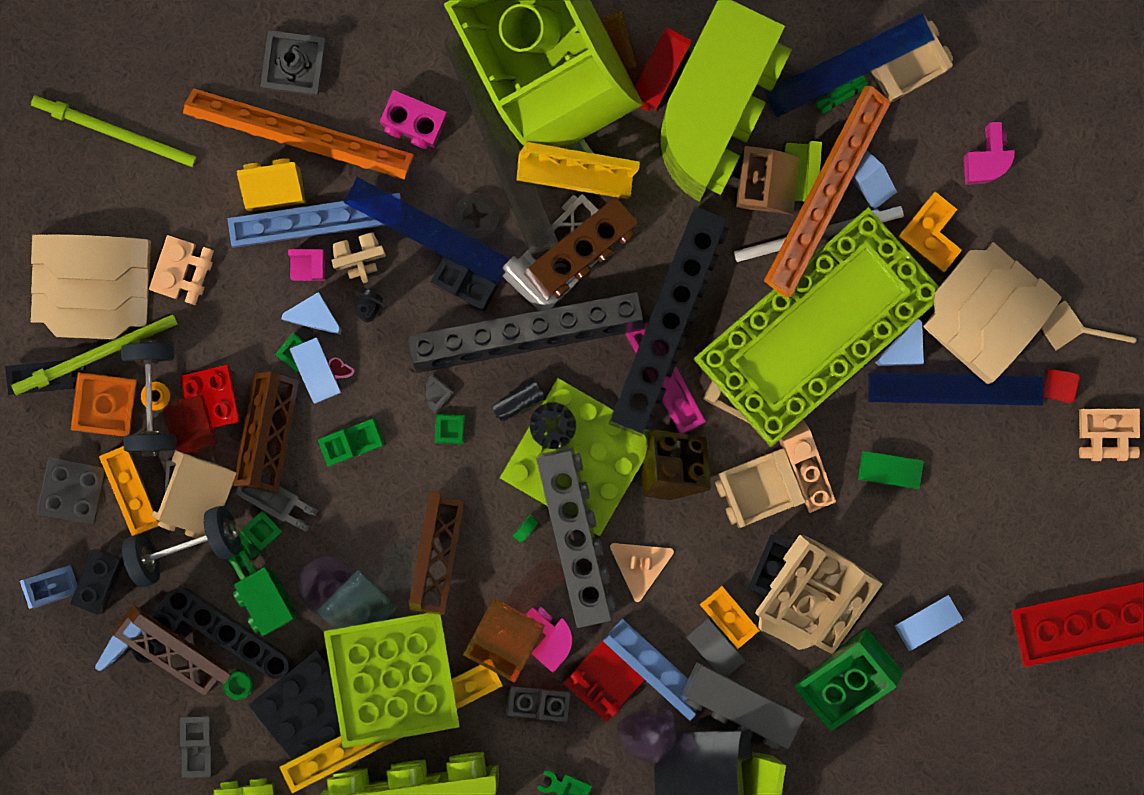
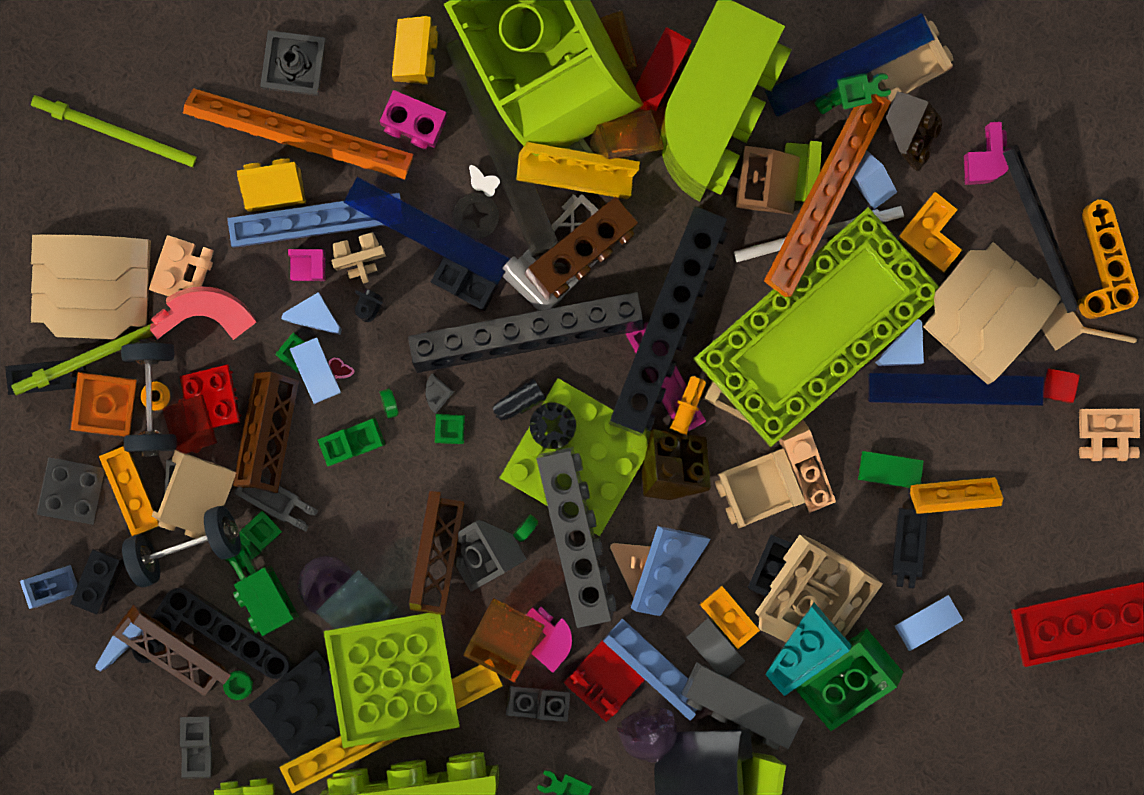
(204, 302): none -> coral arch
(389, 403): none -> green tile
(413, 50): none -> yellow slope
(486, 184): none -> white sticker
(486, 553): none -> dark grey slope
(627, 136): none -> clear orange slope
(666, 567): none -> medium blue wing
(688, 405): none -> light orange axle
(807, 651): none -> teal wing
(858, 90): none -> green plate
(909, 546): none -> black hinge
(913, 127): none -> dark brown slope
(956, 495): none -> light orange plate
(1042, 228): none -> black tile
(1103, 258): none -> light orange beam

